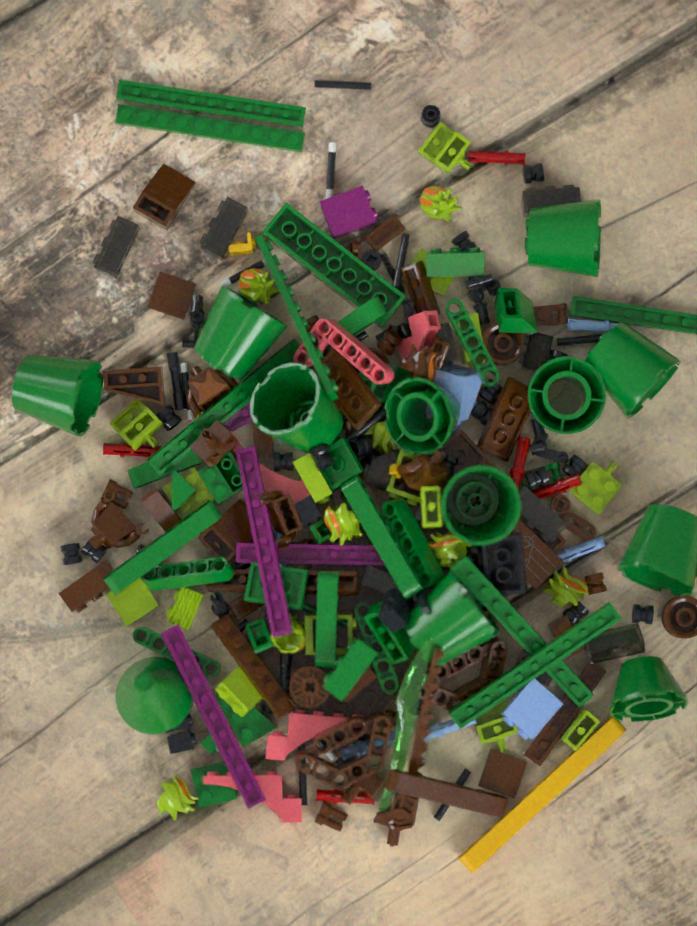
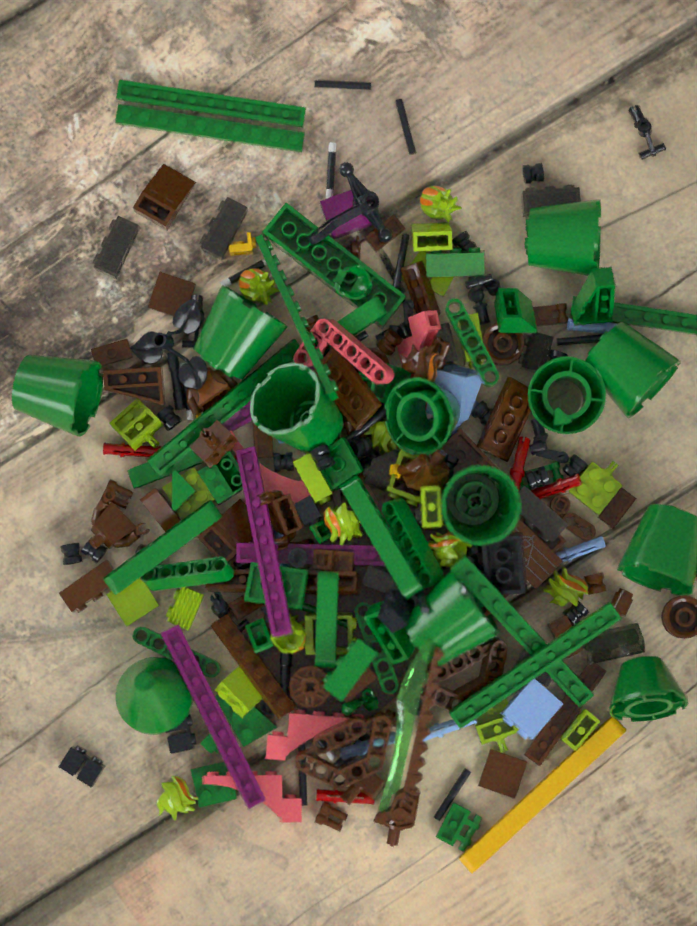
(74, 759): none -> black piece
(112, 352): none -> reddish brown plate
(150, 345): none -> black plant
(296, 555): none -> black wheel
(333, 560): none -> reddish brown slope
(361, 285): none -> green helmet
(364, 203): none -> black piece
(368, 702): none -> green piece
(373, 263): black wheel -> none
(405, 126): none -> black bar
(431, 236): none -> lime brick
(432, 119): black wheel -> none
(445, 149): lime plate -> none
(446, 793): reddish brown beam -> none
(453, 824): none -> green plate
(489, 393): black wheel -> none
(497, 157): red pin -> none
(560, 417): none -> green slope
(595, 298): none -> green wedge
(616, 508): none -> reddish brown plate
(622, 601): none -> reddish brown brick
(642, 614): black wheel -> none
(645, 130): none -> black pin

